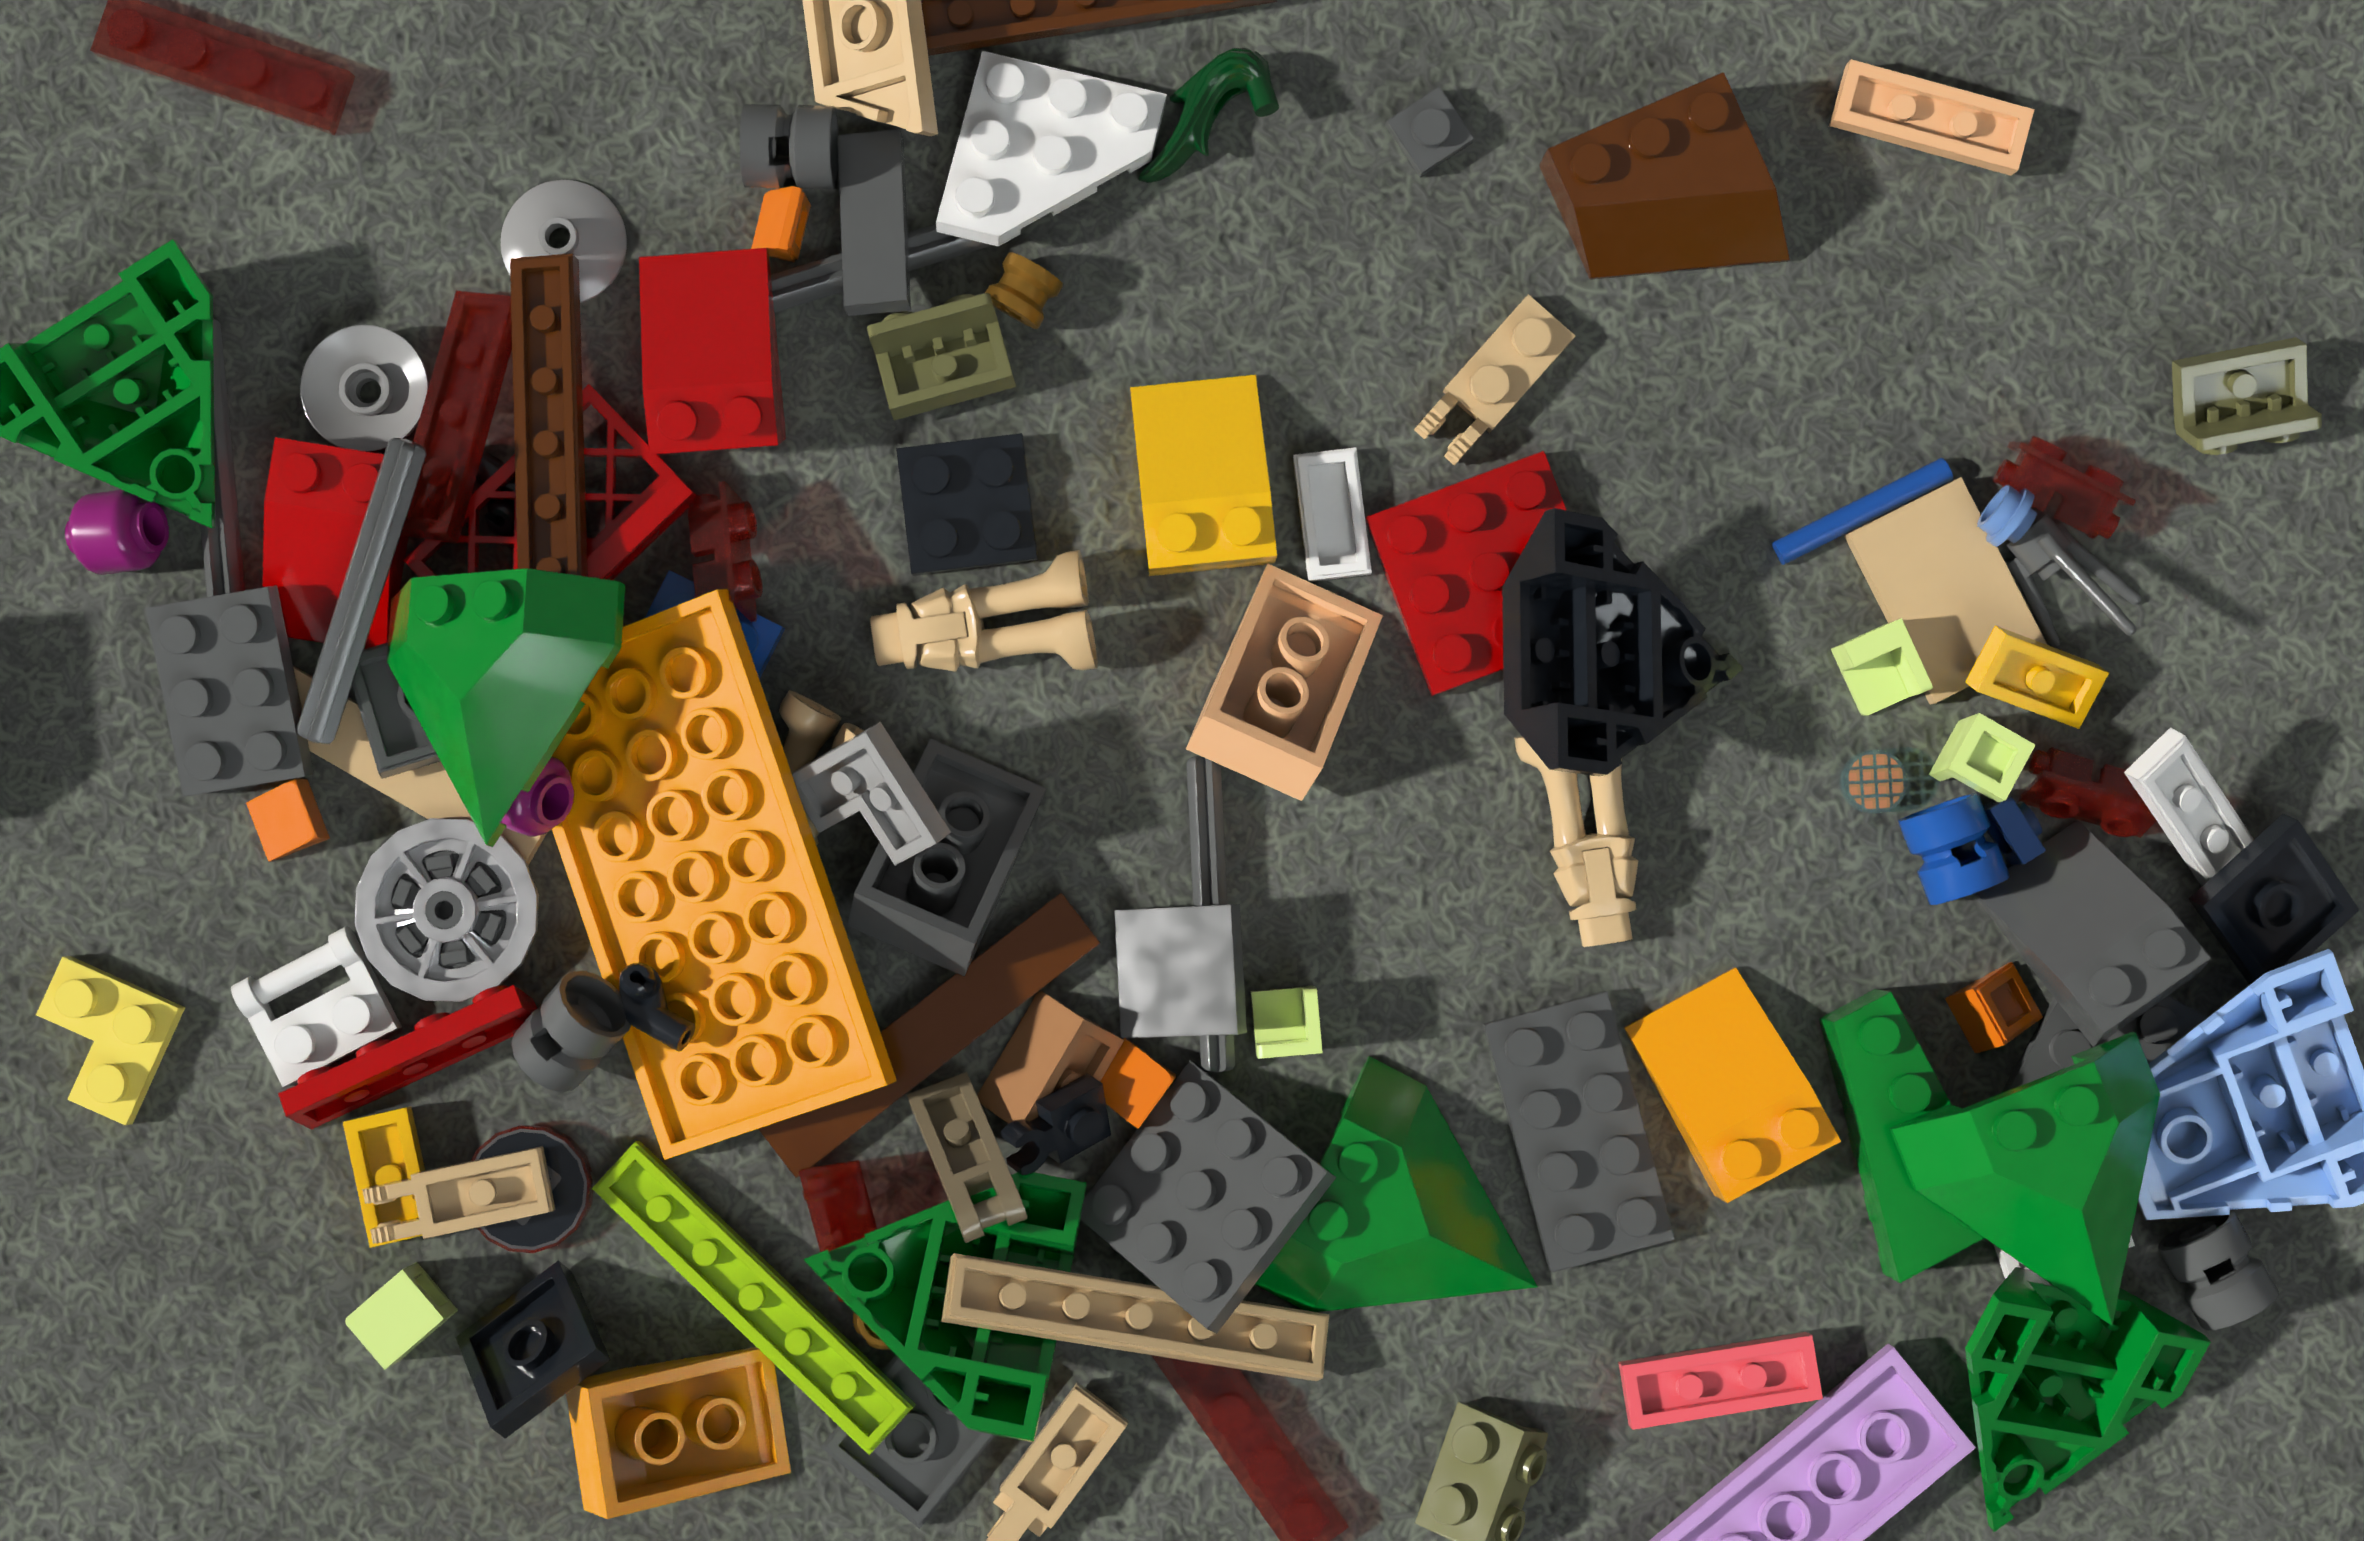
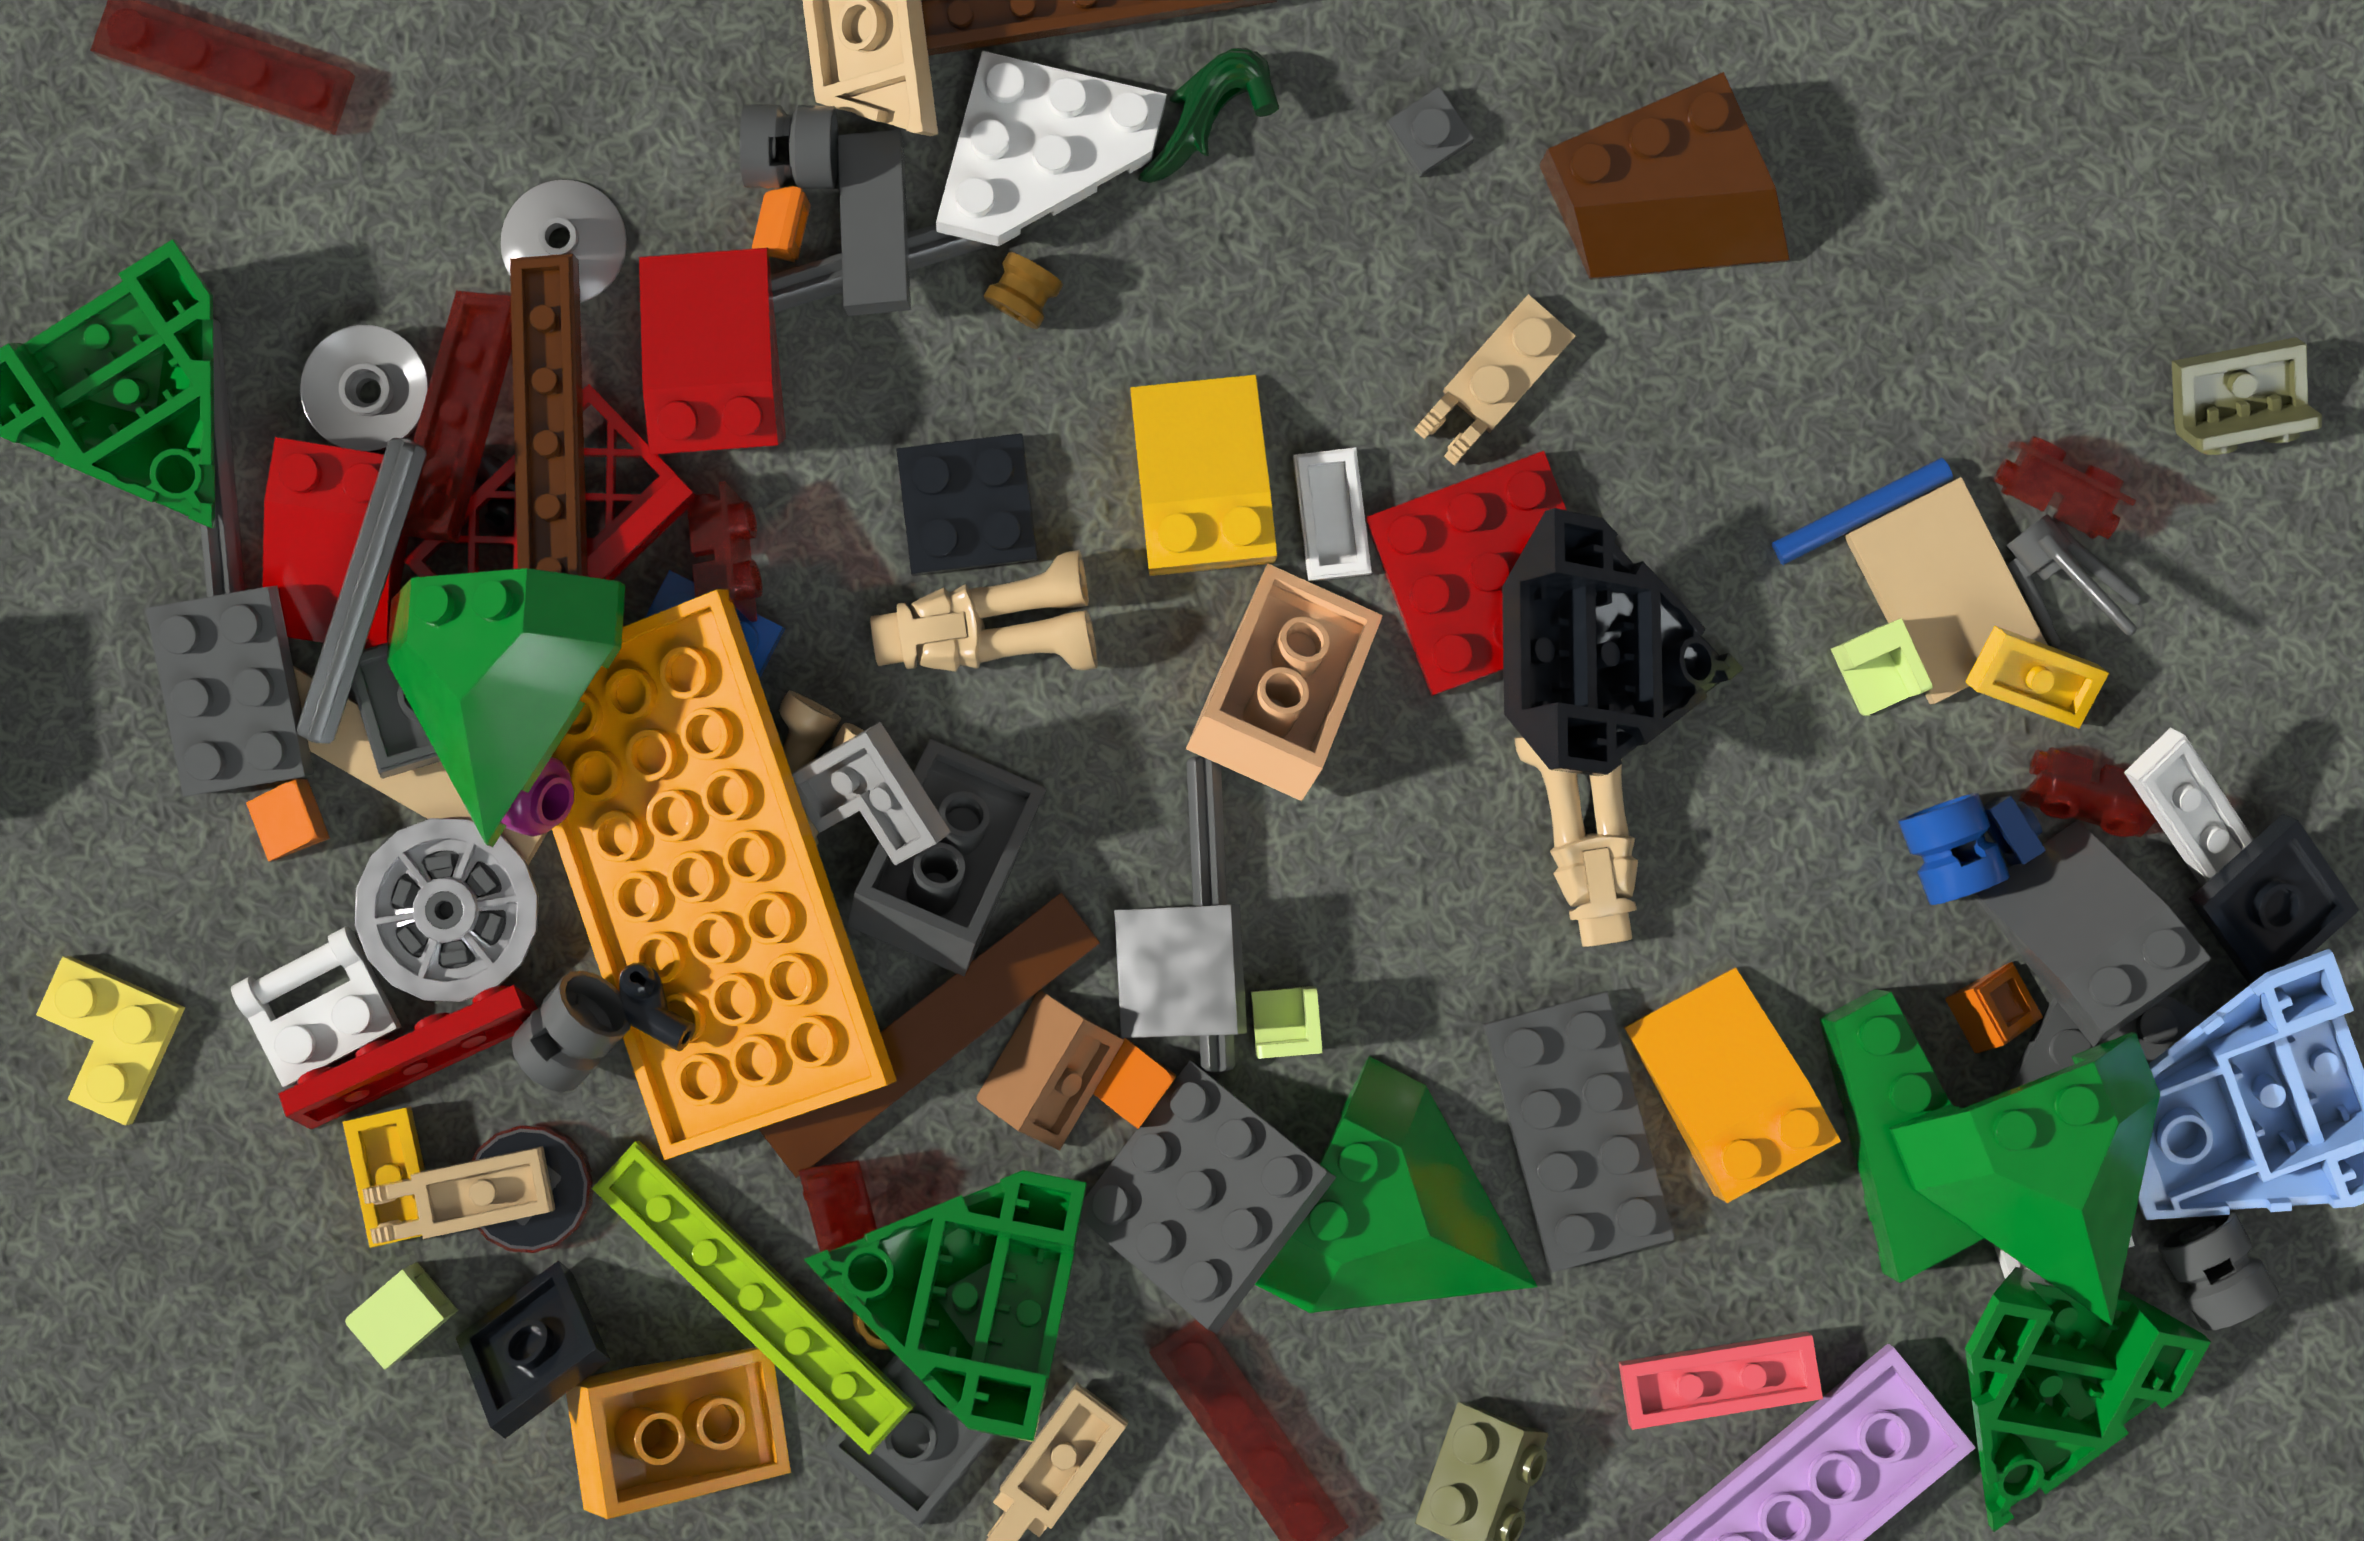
(116, 532): magenta head -> none
(941, 355): olive bracket -> none
(966, 1155): dark tan plate -> none
(1065, 1126): black plate -> none
(1130, 1318): tan tile -> none
(1873, 781): tile -> none
(1931, 117): light nougat plate -> none
(1983, 757): yellowish green panel -> none
(2007, 515): medium blue plate -> none

